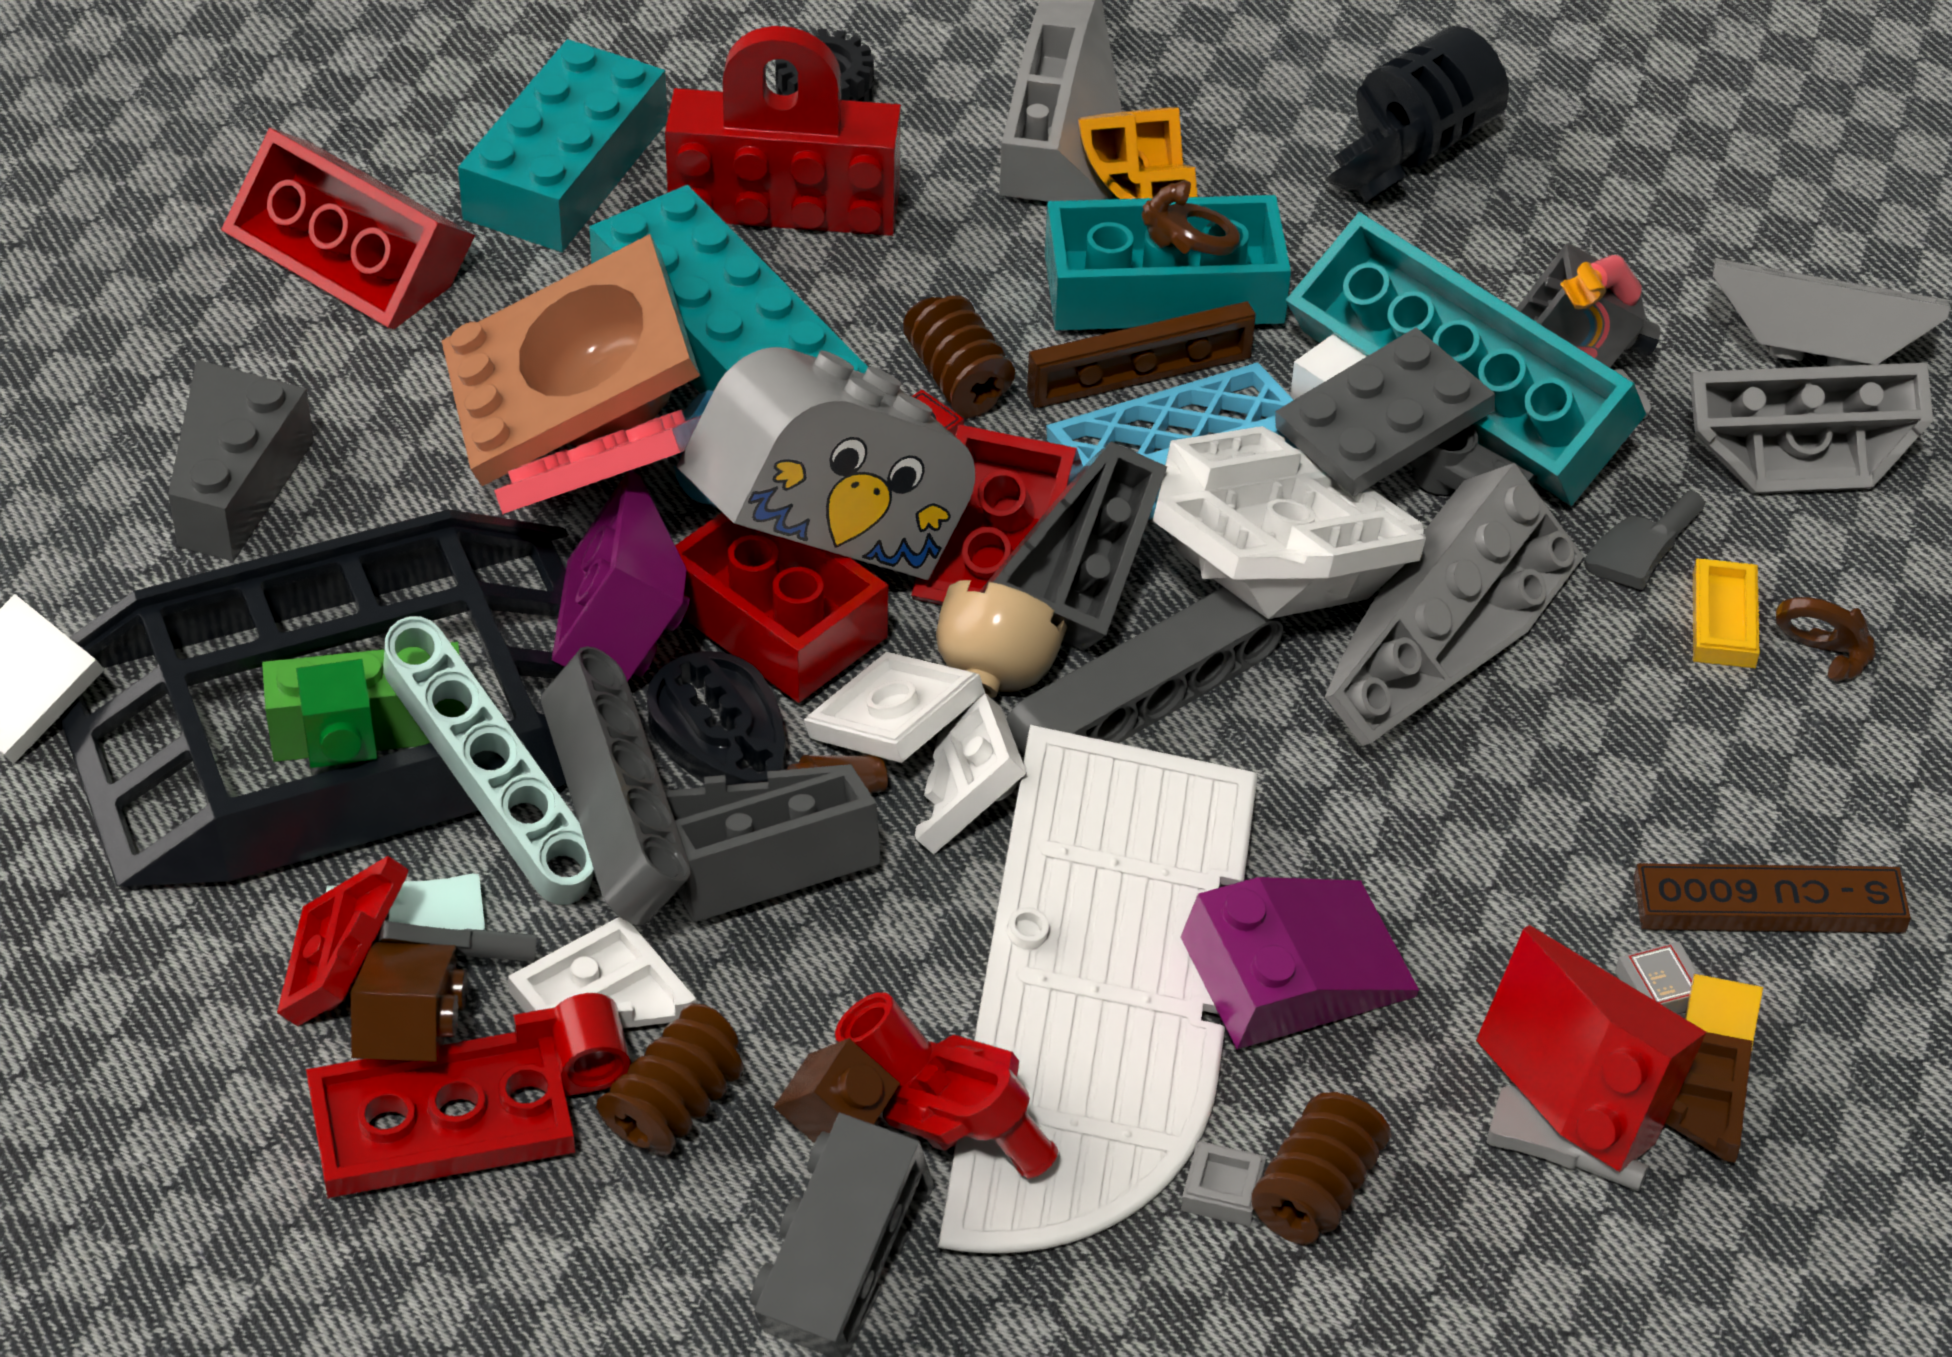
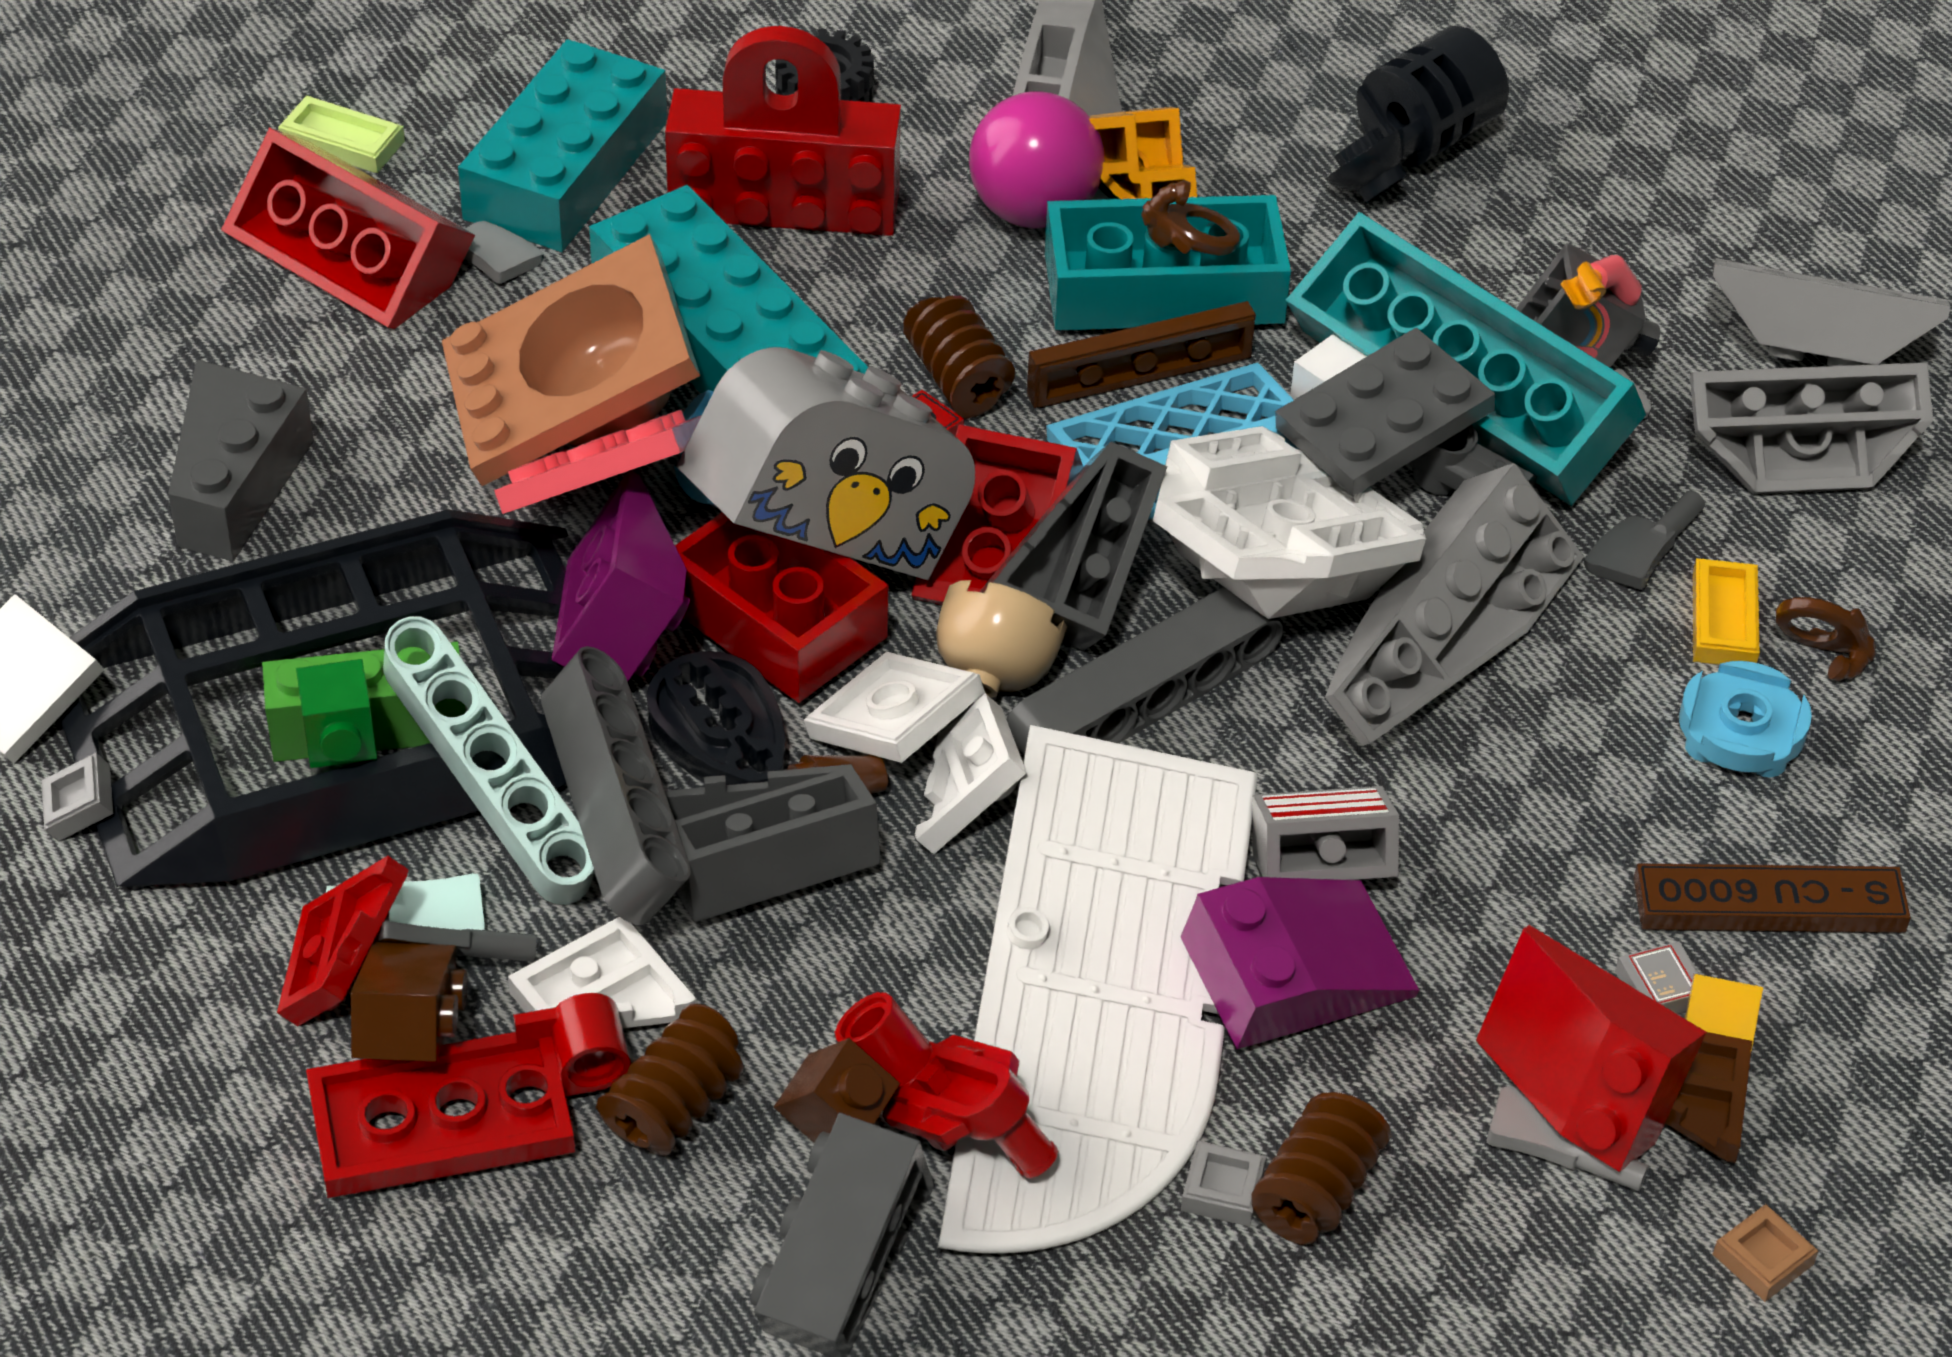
(77, 797): none -> light grey tile
(345, 133): none -> yellowish green tile
(500, 252): none -> light grey piece
(1034, 153): none -> dark pink piece
(1326, 834): none -> light grey brick
(1758, 746): none -> medium azure plate
(1765, 1252): none -> medium nougat tile

